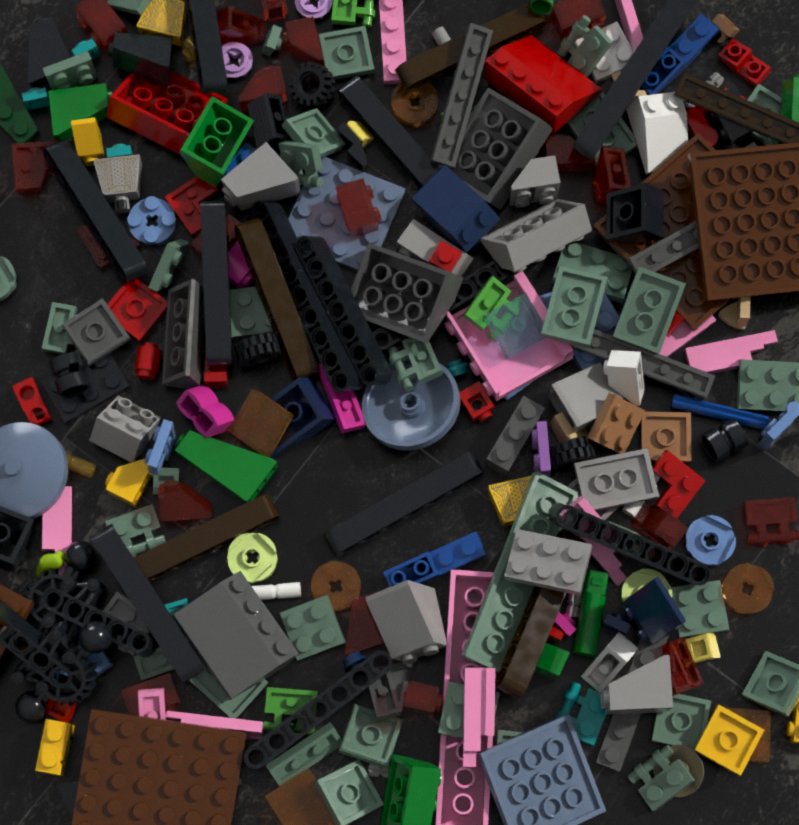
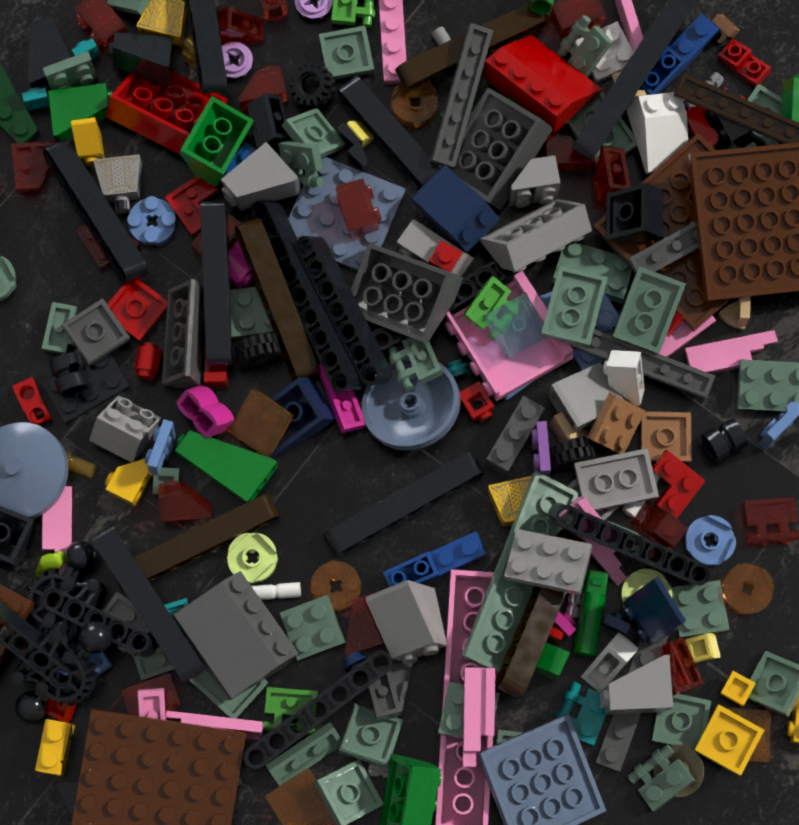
(119, 150): teal plate -> none
(136, 524): sand green plate -> none
(168, 263): sand green wing -> none
(273, 40): sand green plate -> none
(303, 40): clear red slope -> none
(422, 699): clear red brick -> none
(719, 411): blue axle -> none
(738, 688): none -> yellow tile

